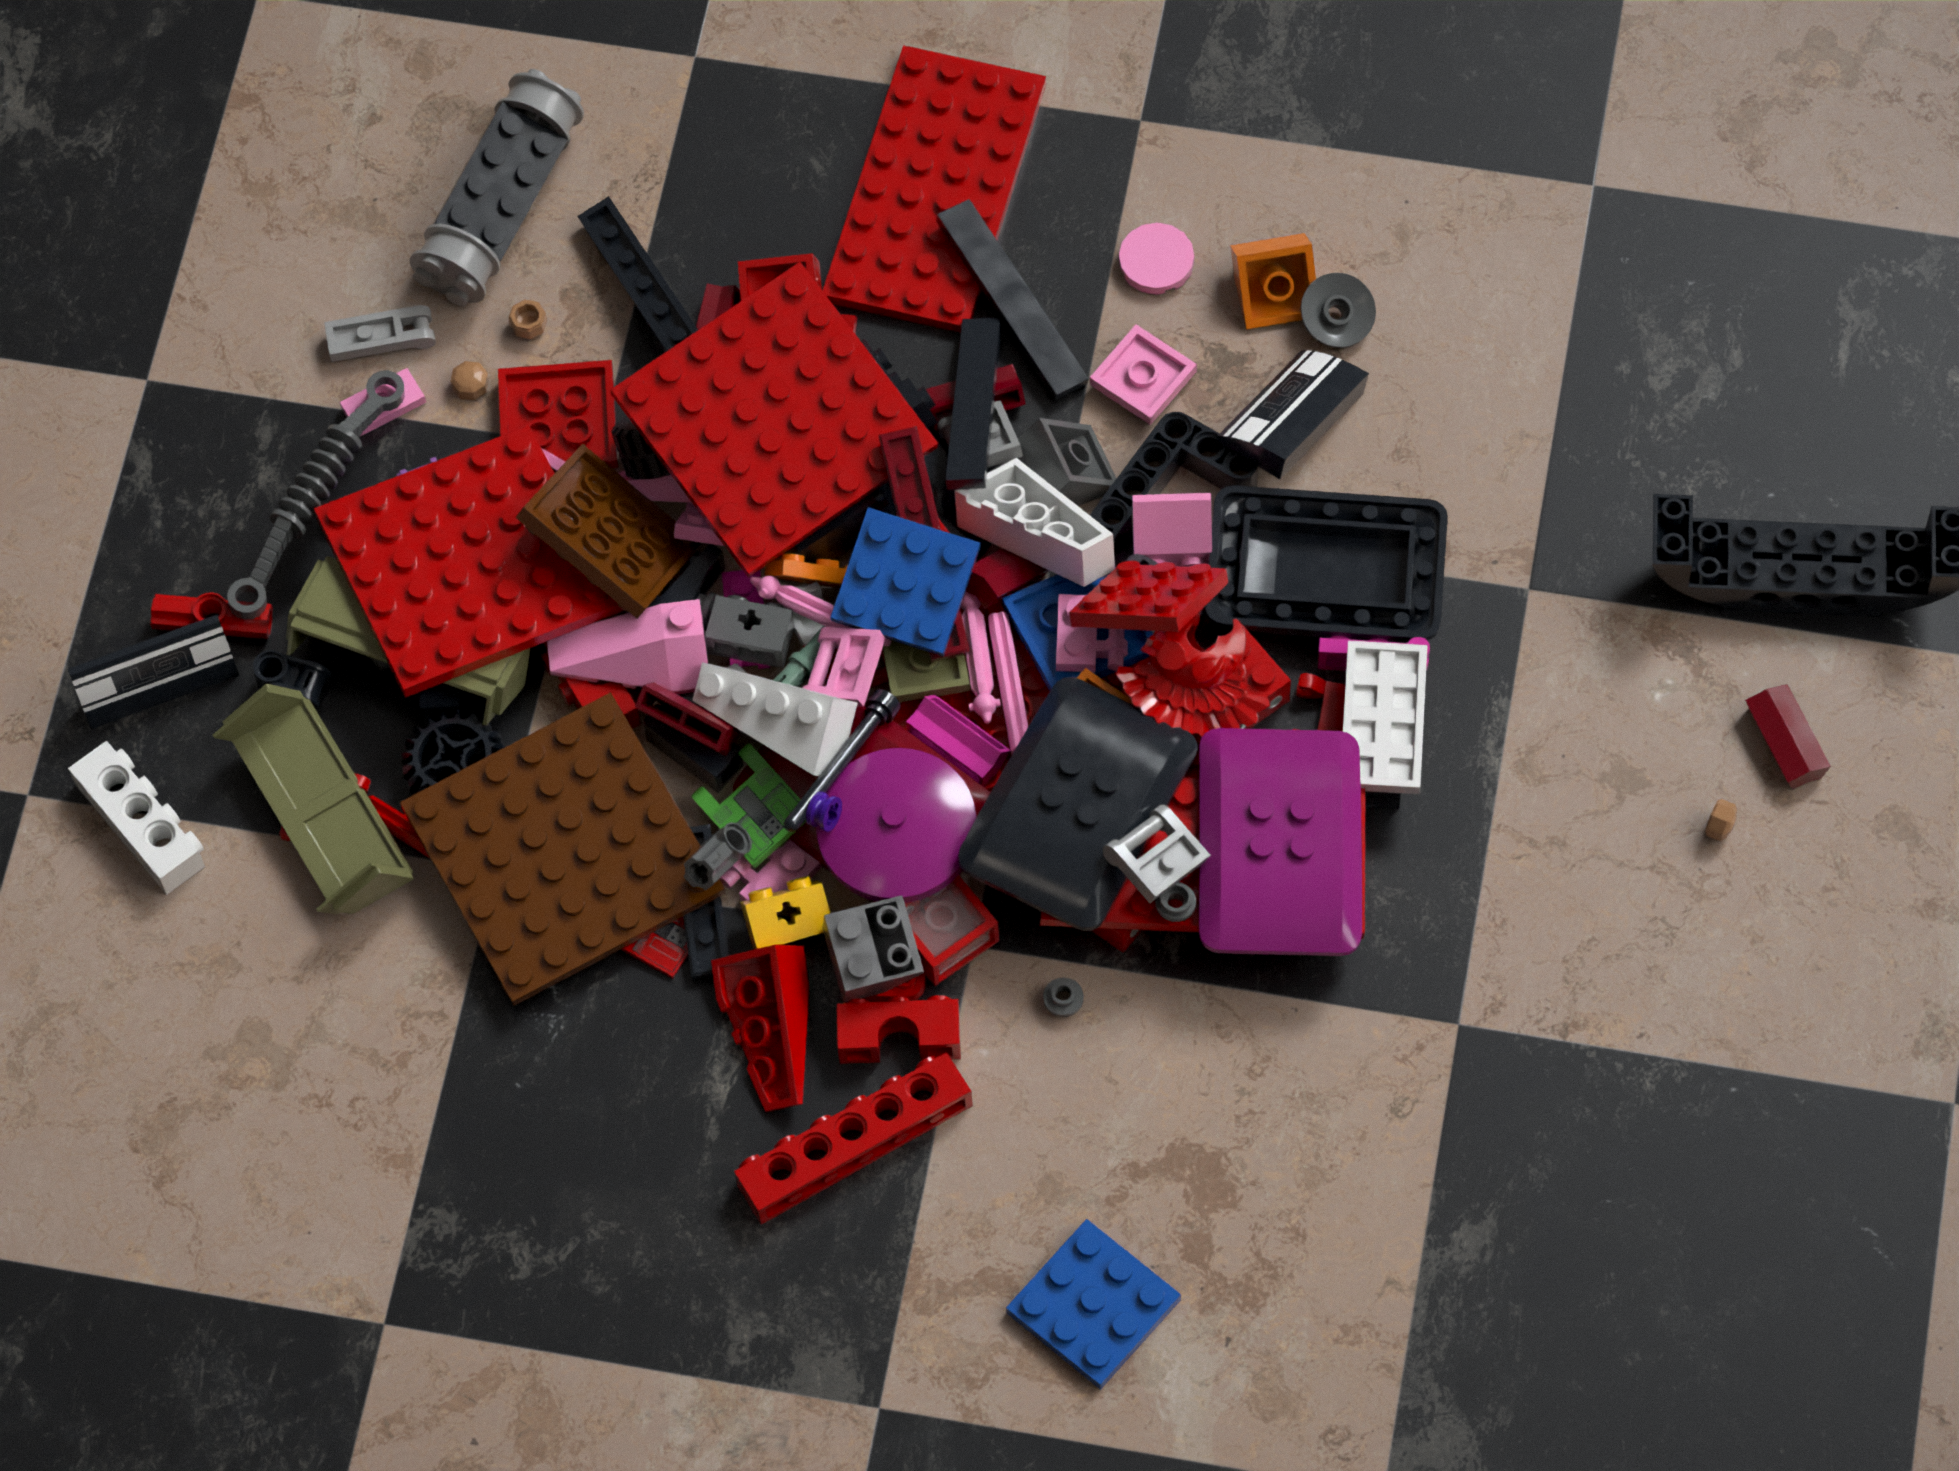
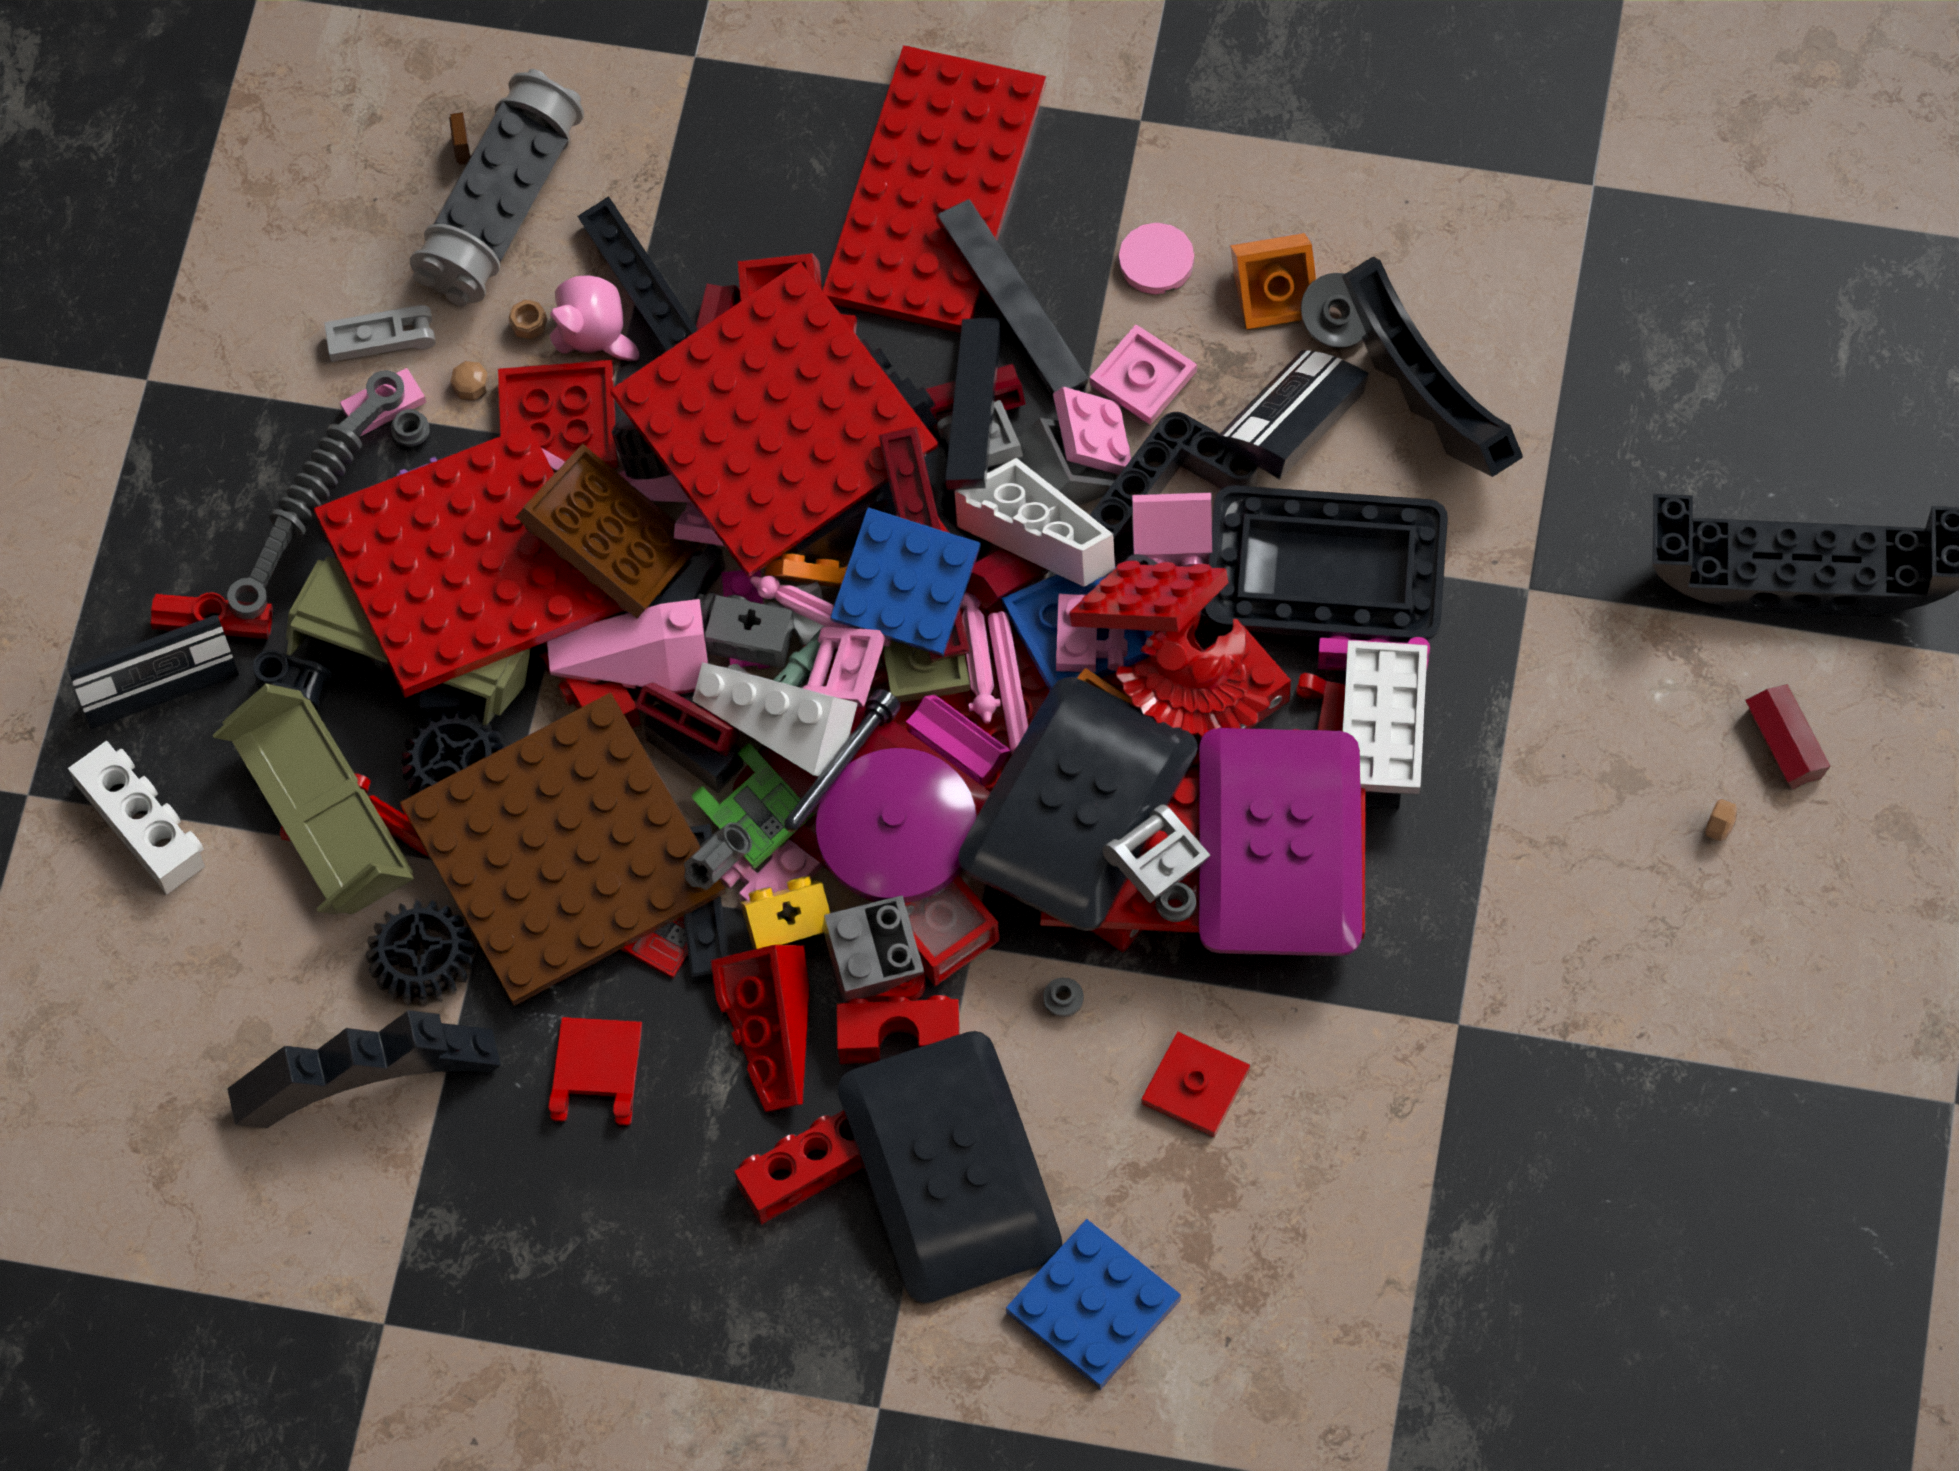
(357, 1057): none -> black arch
(389, 951): none -> black gear
(406, 419): none -> dark grey plate
(460, 138): none -> reddish brown tile
(590, 319): none -> bright pink piece
(596, 1060): none -> red flag
(824, 811): dark purple bush -> none
(949, 1166): none -> black wedge
(1092, 430): none -> bright pink plate
(1195, 1084): none -> red plate
(1431, 391): none -> black arch

